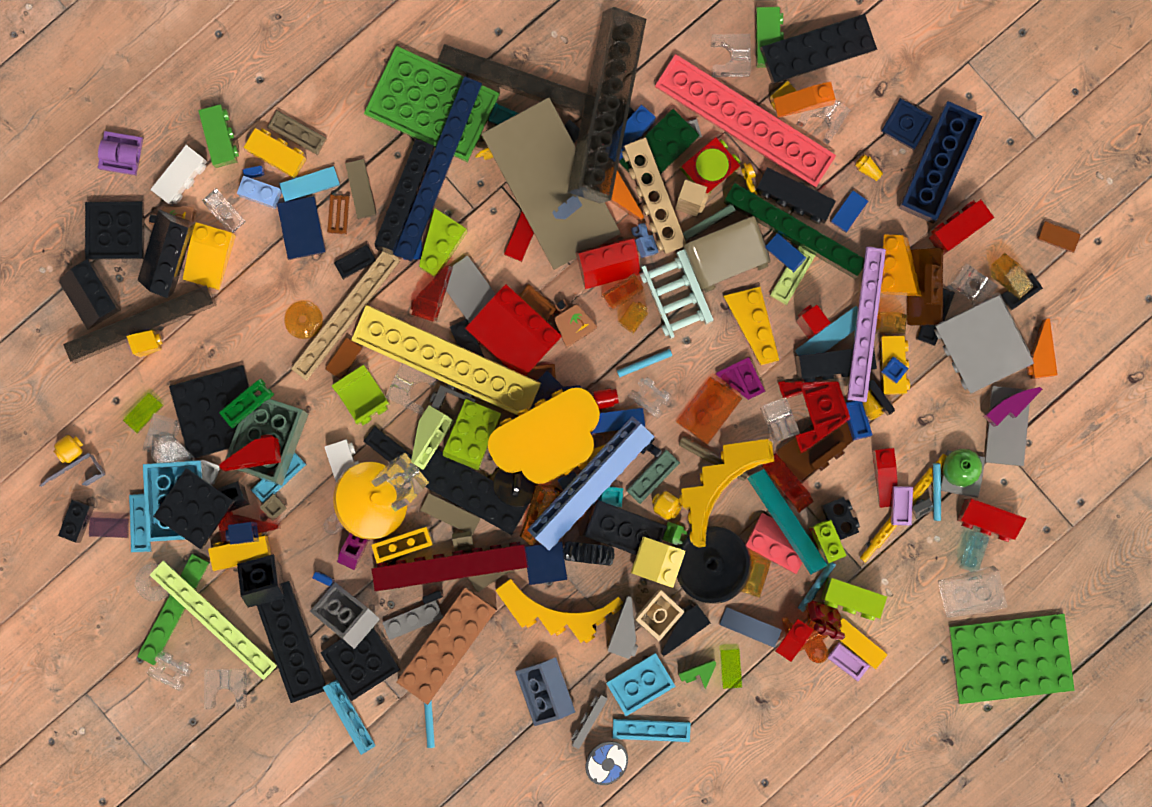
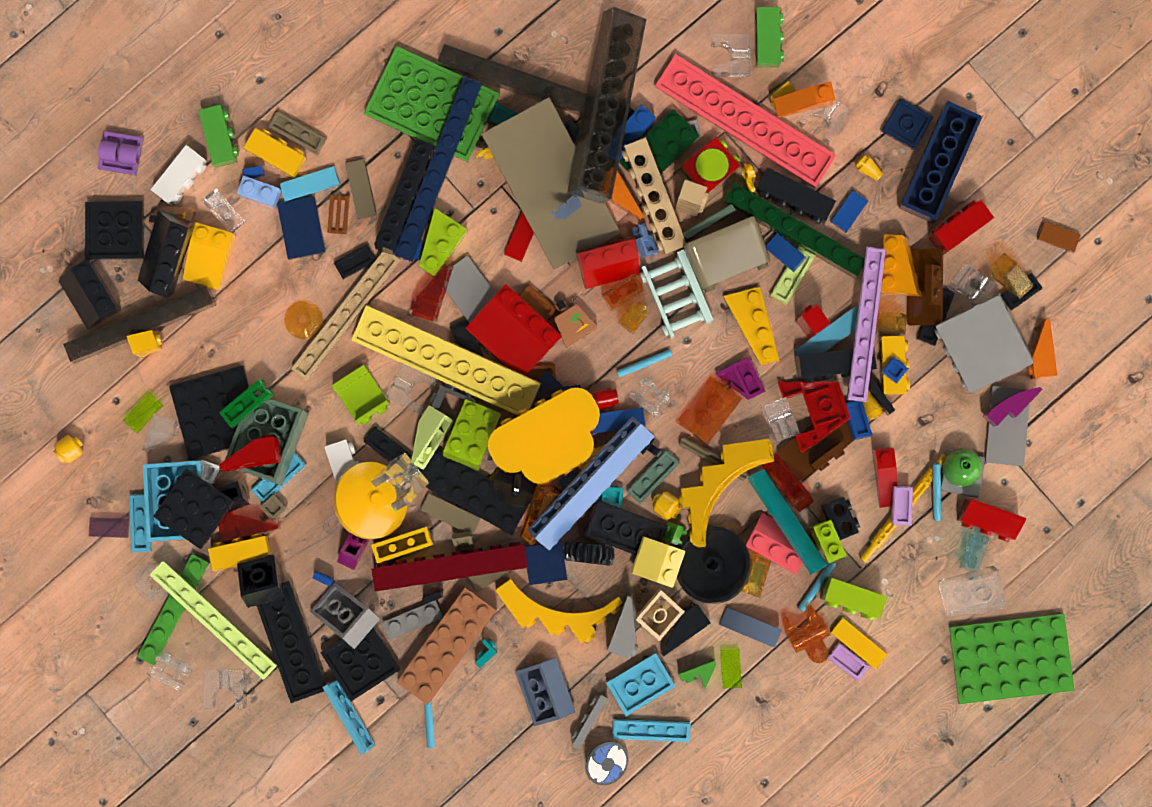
(76, 521): black brick -> none
(87, 482): sand blue piece -> none
(168, 449): clear slope -> none
(242, 533): dark blue brick -> none
(343, 358): dark orange tile -> none
(485, 656): none -> teal bracket
(794, 640): red slope -> none
(818, 48): black plate -> none
(826, 620): dark red plate -> none
(922, 507): dark grey plate -> none

